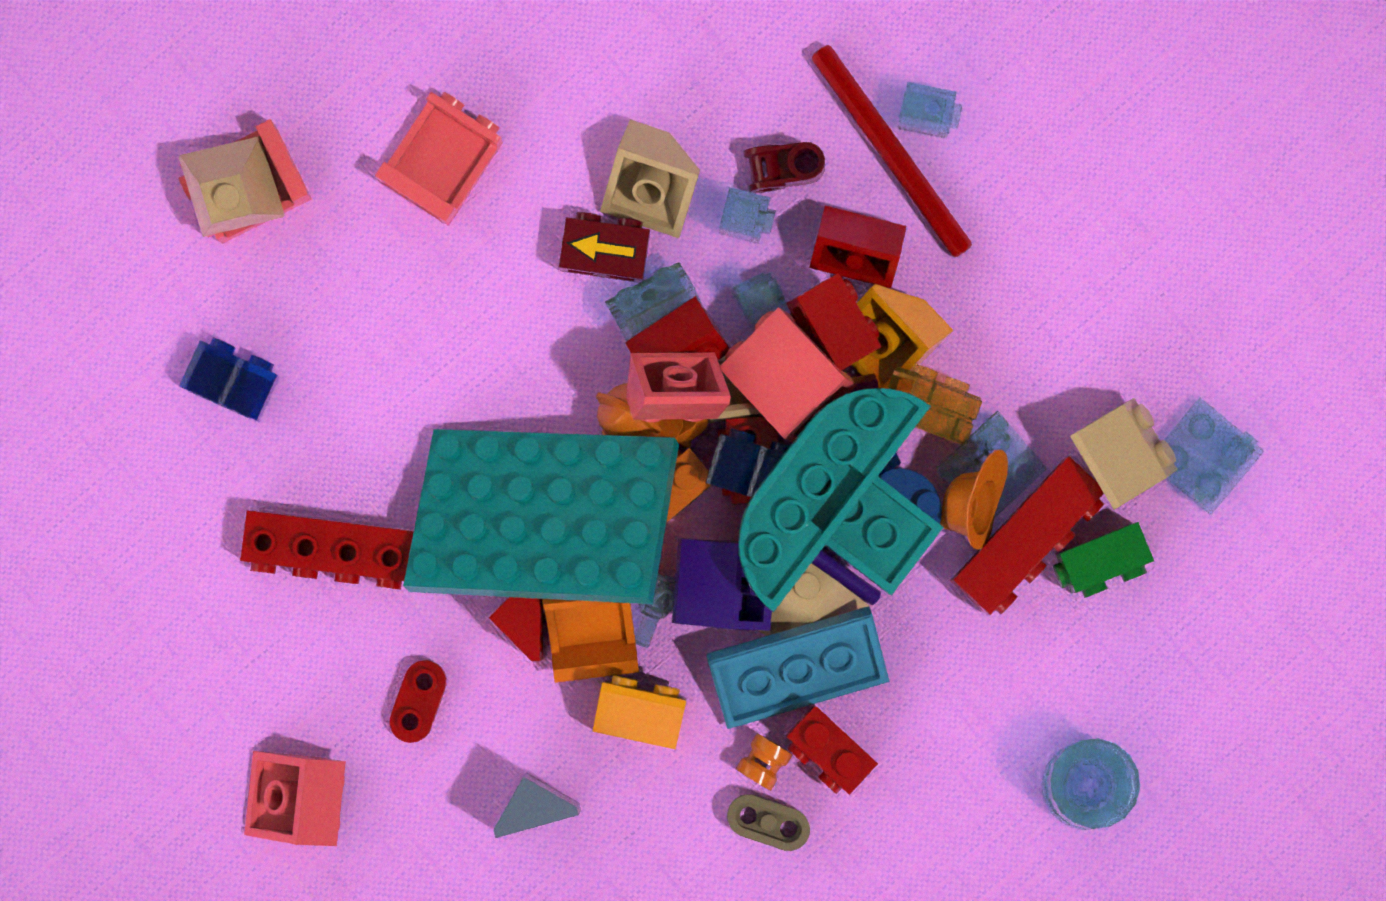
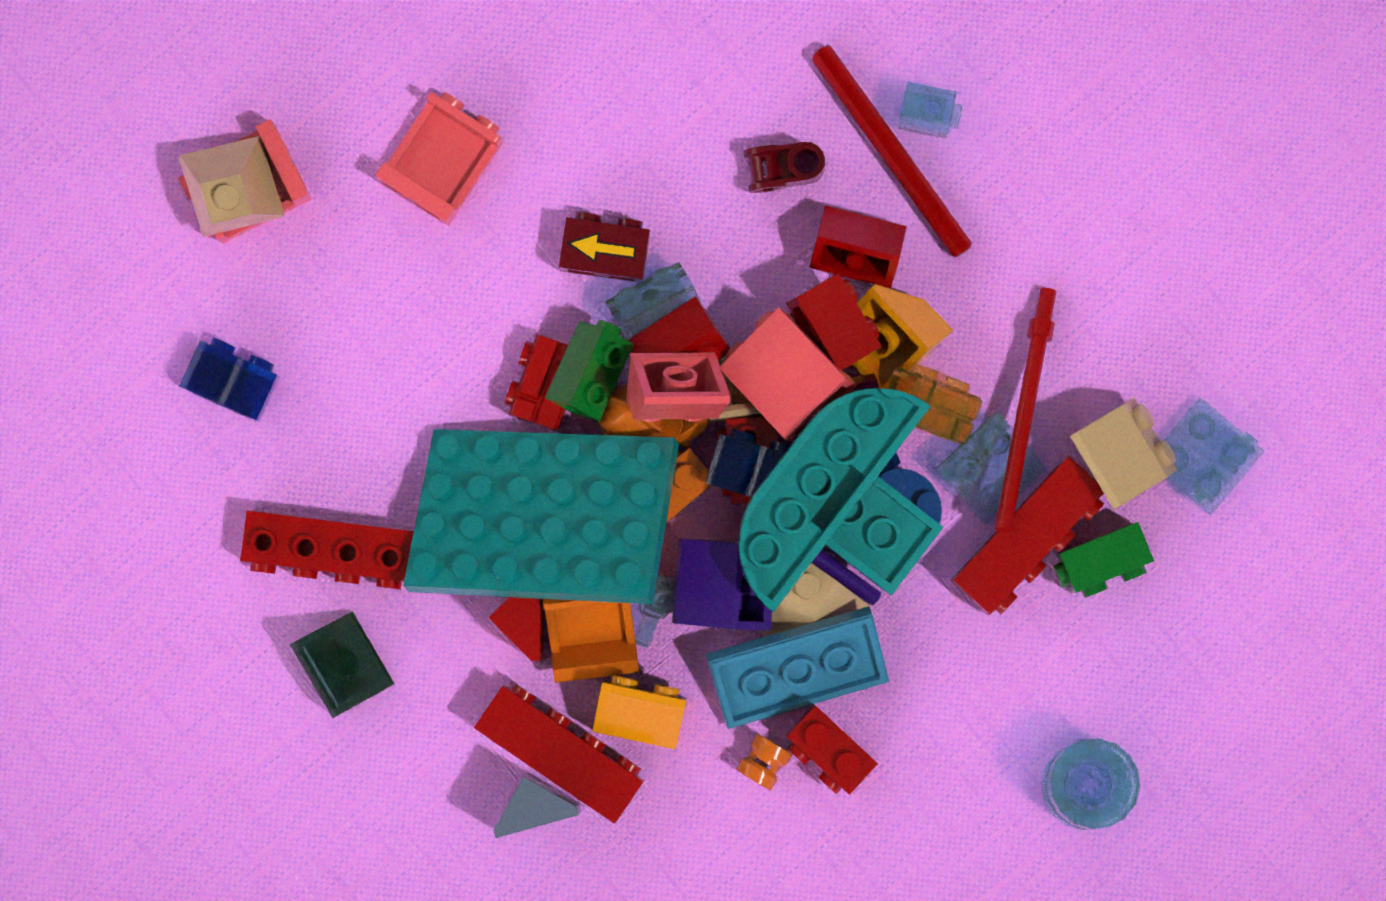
(295, 798): coral slope -> none
(342, 665): none -> clear green slope
(418, 701): red plate -> none
(528, 397): none -> red brick
(559, 753): none -> red brick
(589, 369): none -> green brick
(651, 180): tan slope -> none
(746, 216): clear light blue brick -> none
(758, 297): clear light blue brick -> none
(768, 822): dark tan plate -> none
(973, 500): orange piece -> none
(1040, 332): none -> red bar

